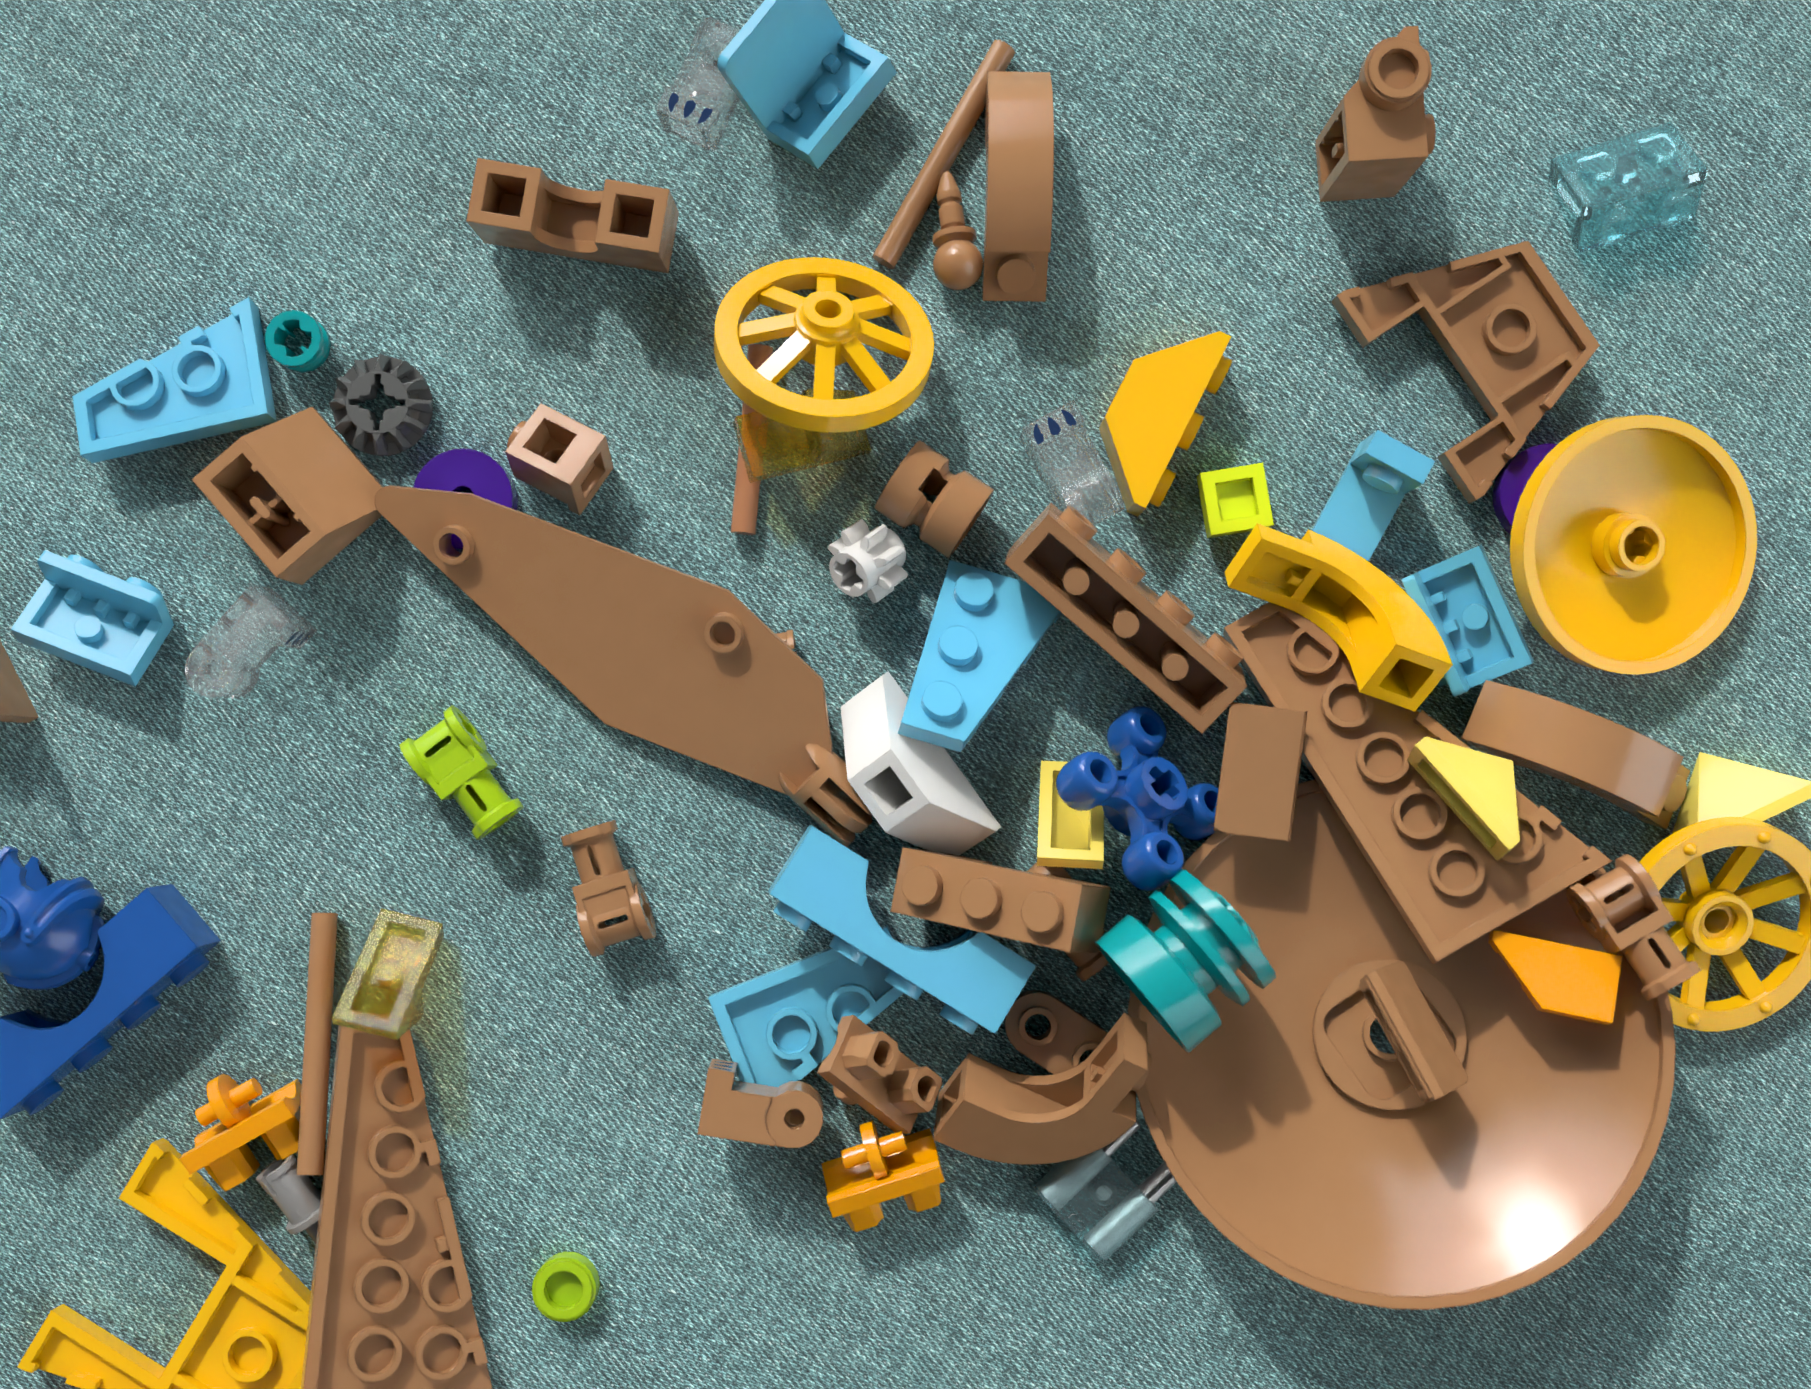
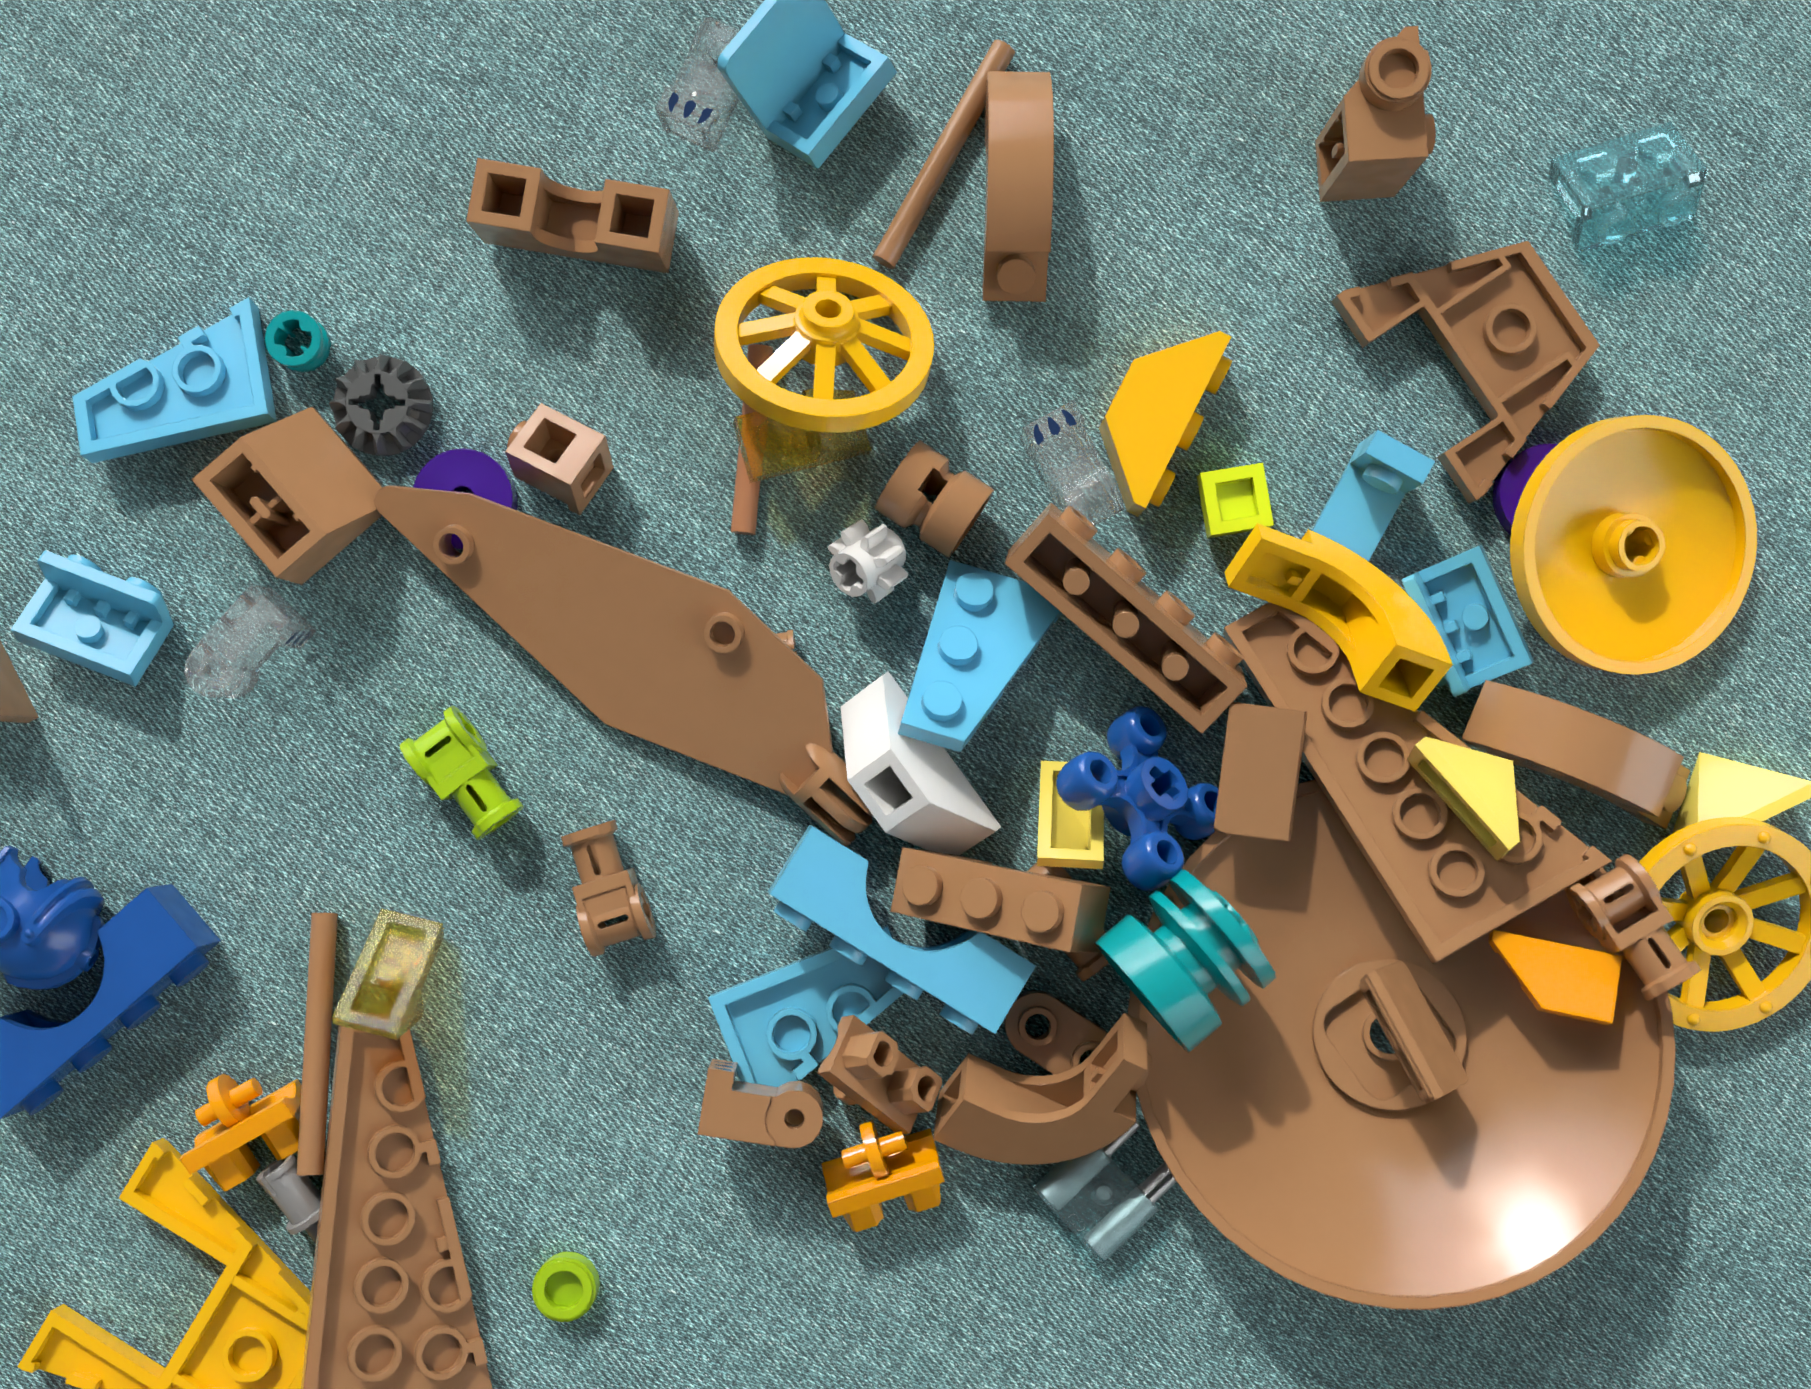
(957, 260): medium nougat bar -> none

